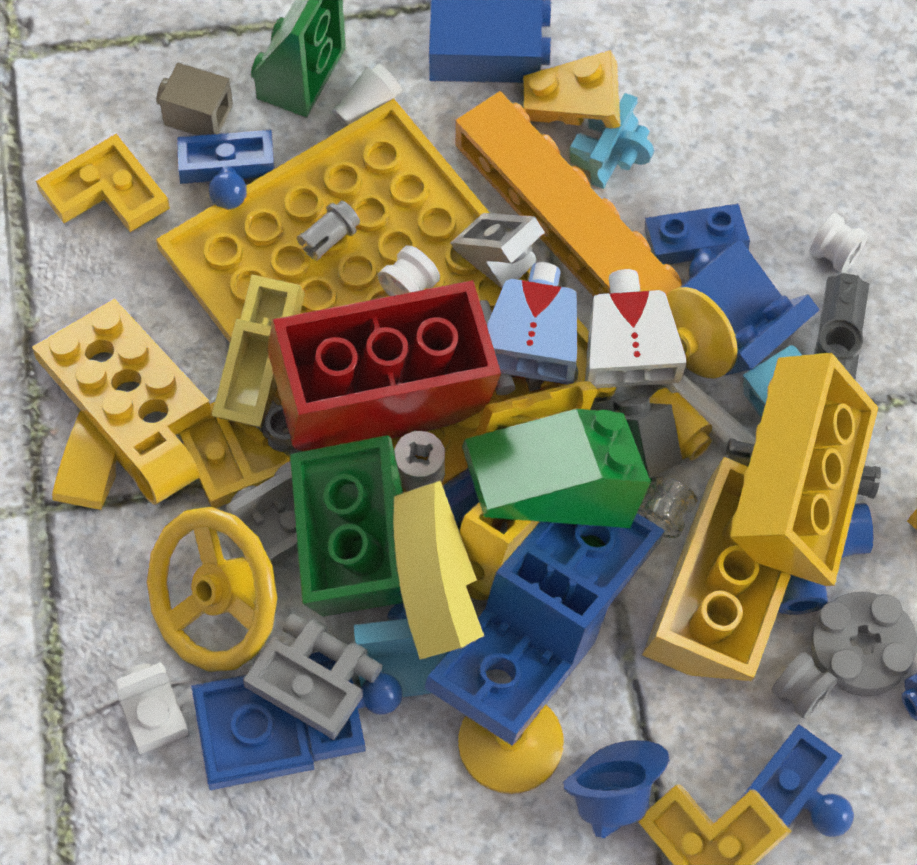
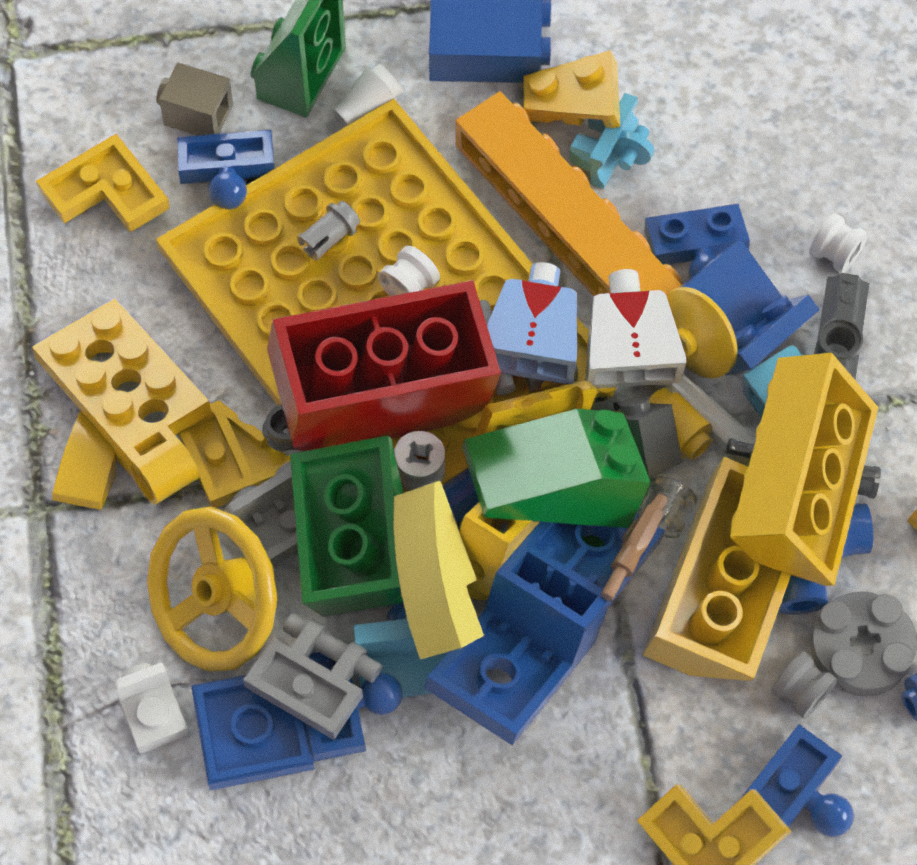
(247, 376): light yellow slope -> none
(500, 245): light grey slope -> none
(513, 767): yellow dish -> none
(616, 784): blue piece -> none
(634, 544): none -> medium nougat hand

